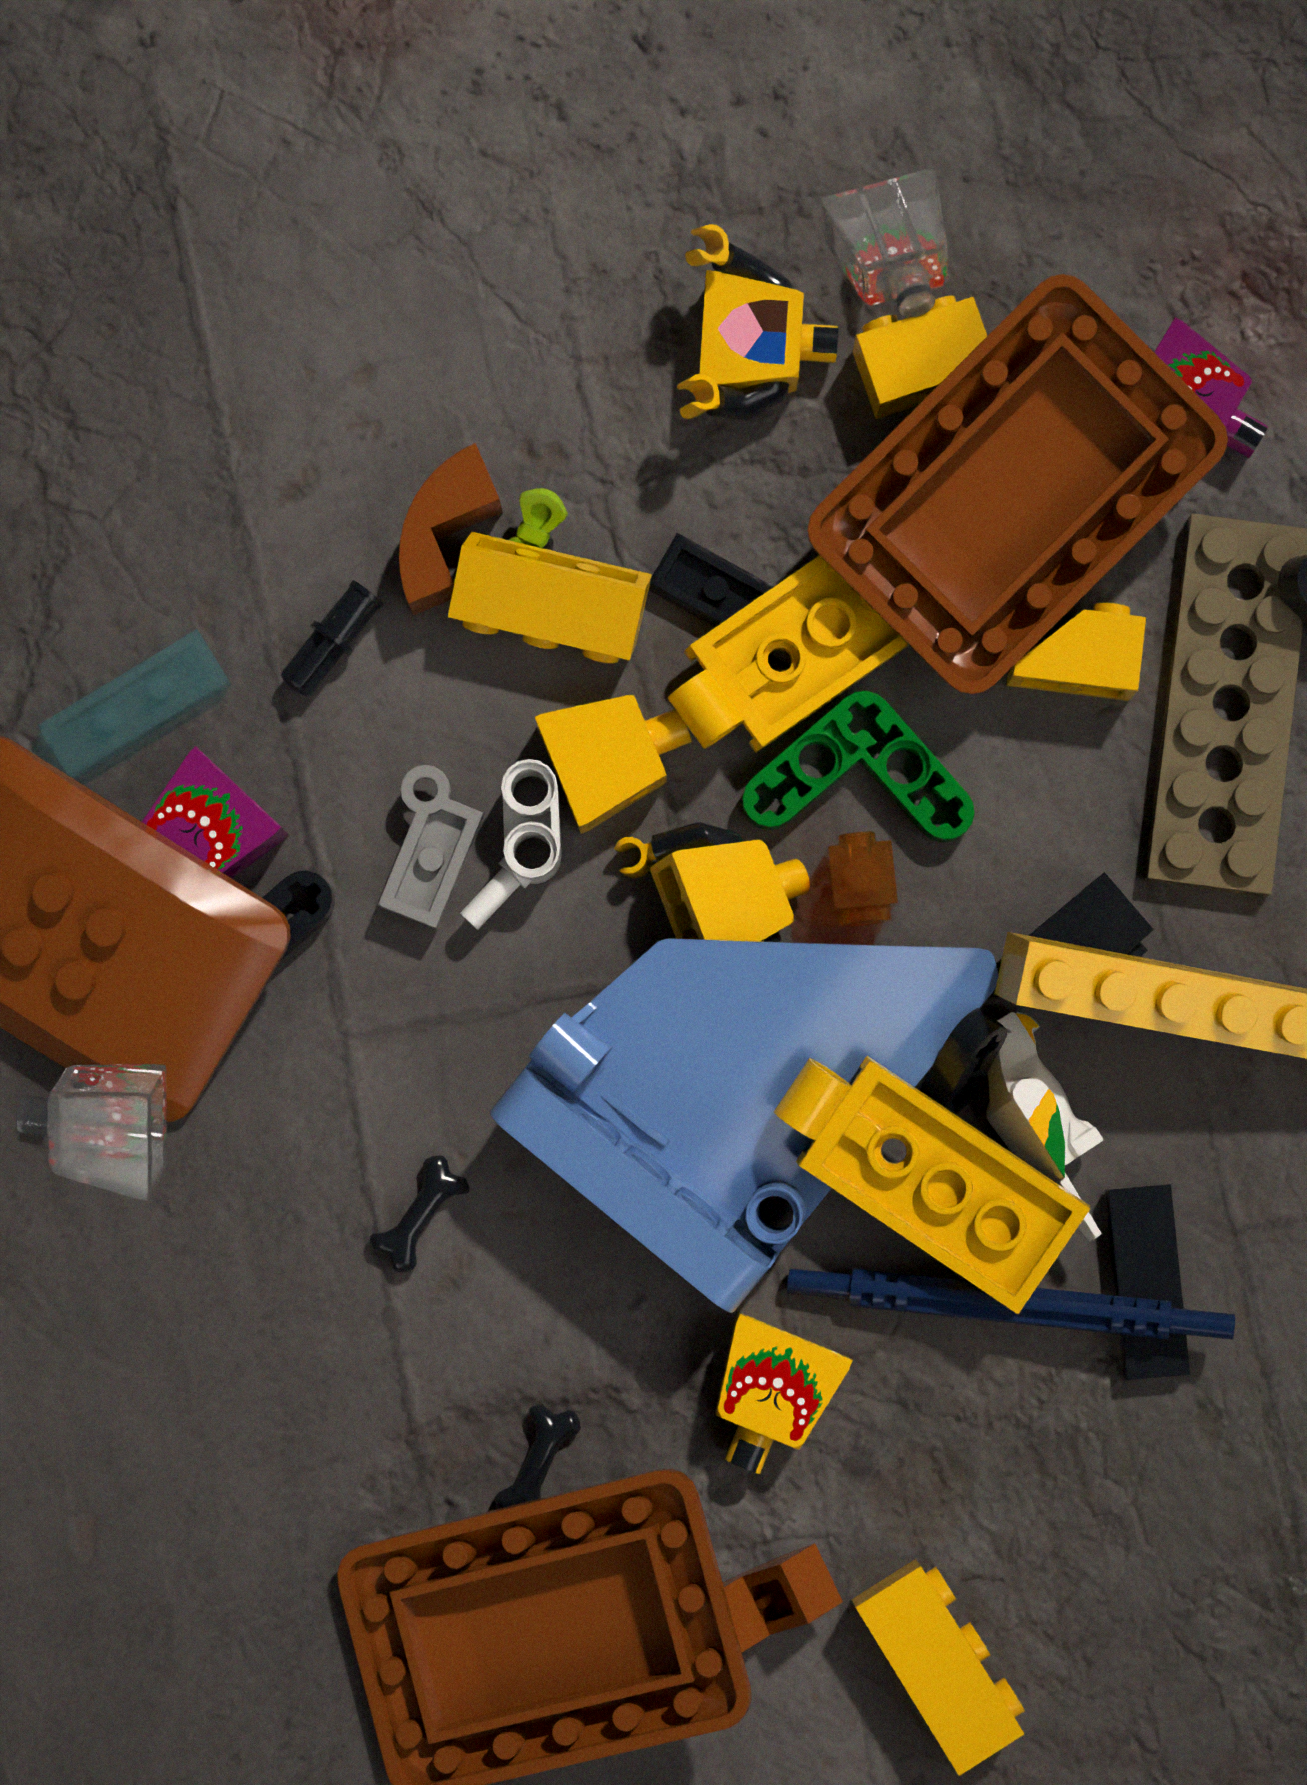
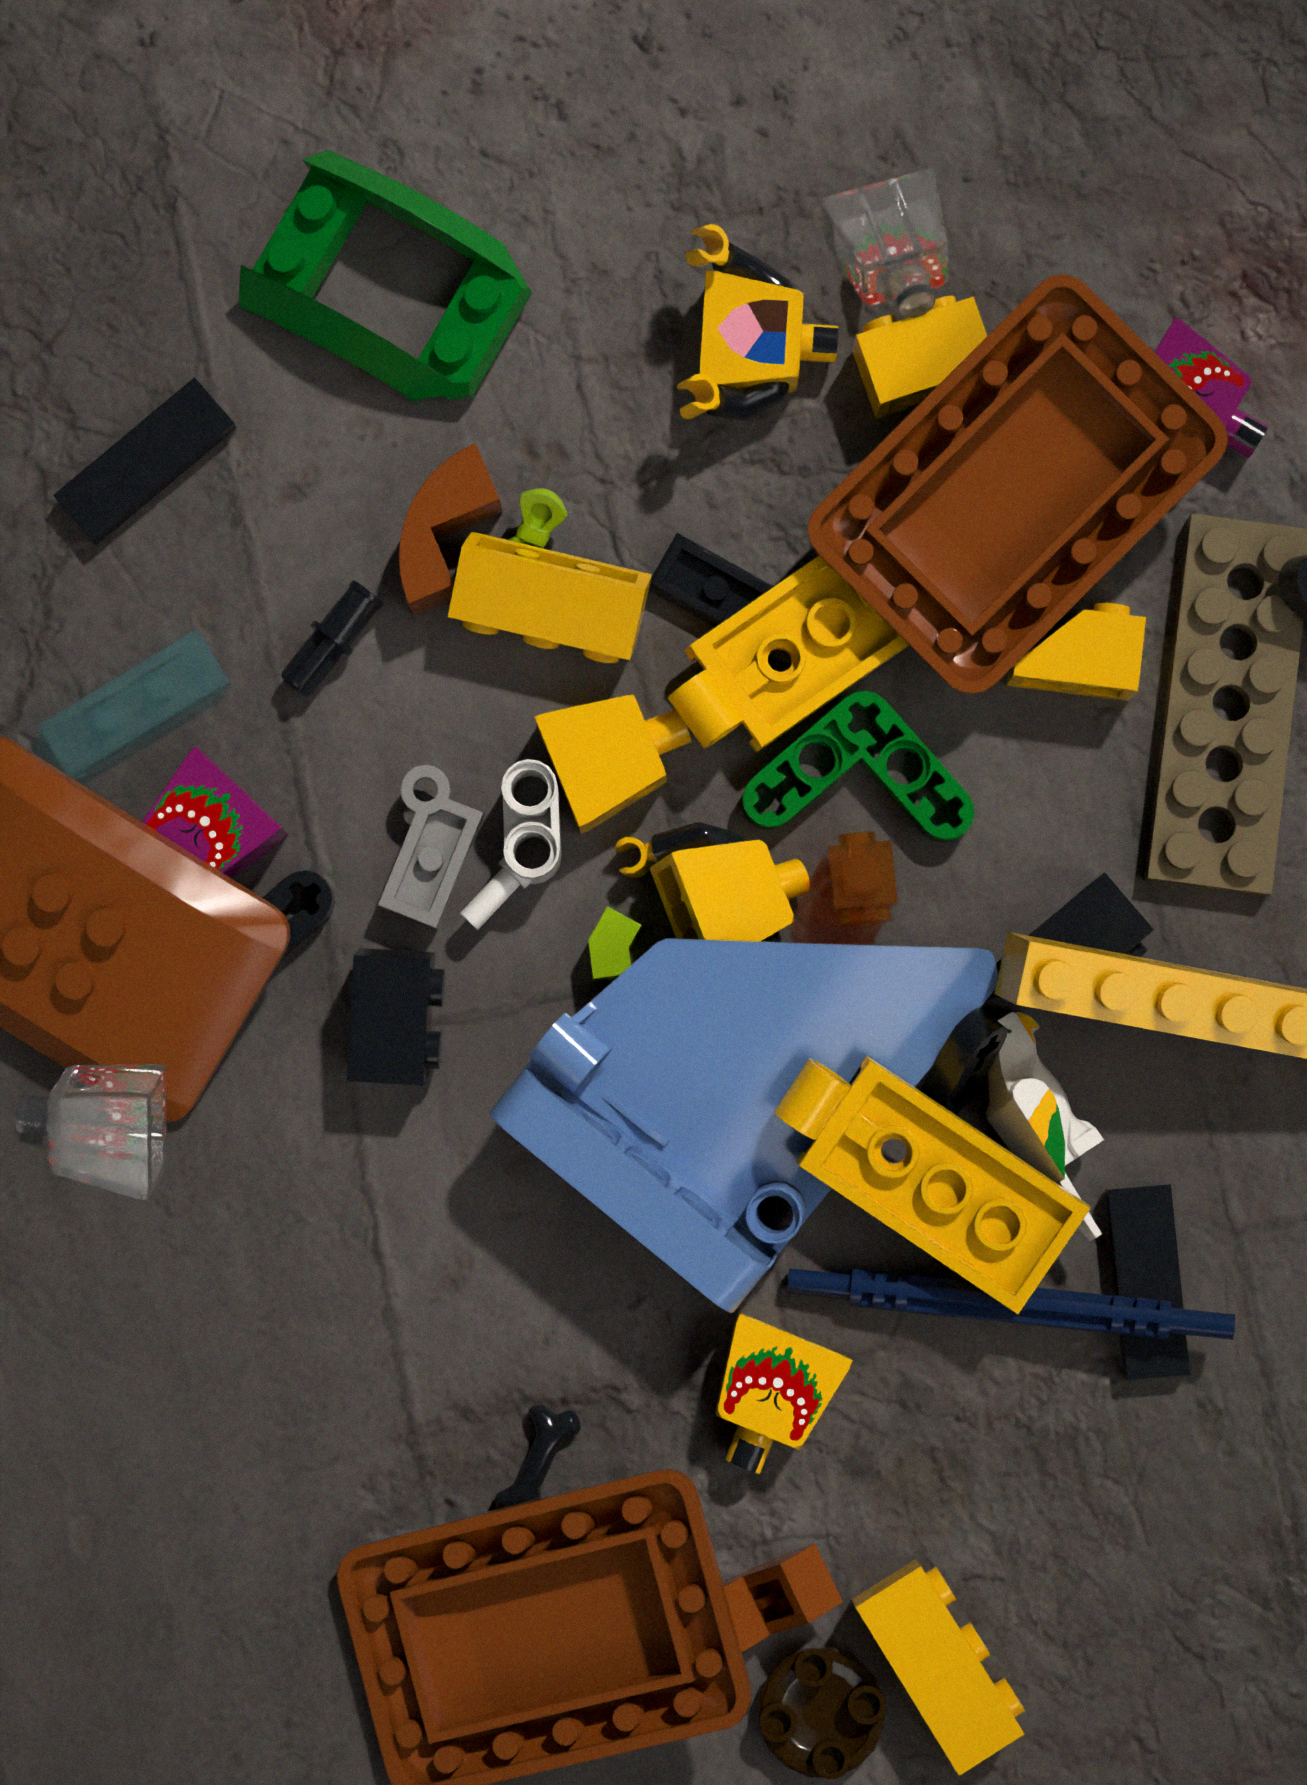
(145, 461): none -> black tile
(310, 240): none -> green wedge
(394, 1016): none -> black brick
(402, 1239): black piece -> none
(611, 944): none -> lime piece
(821, 1712): none -> dark brown dish

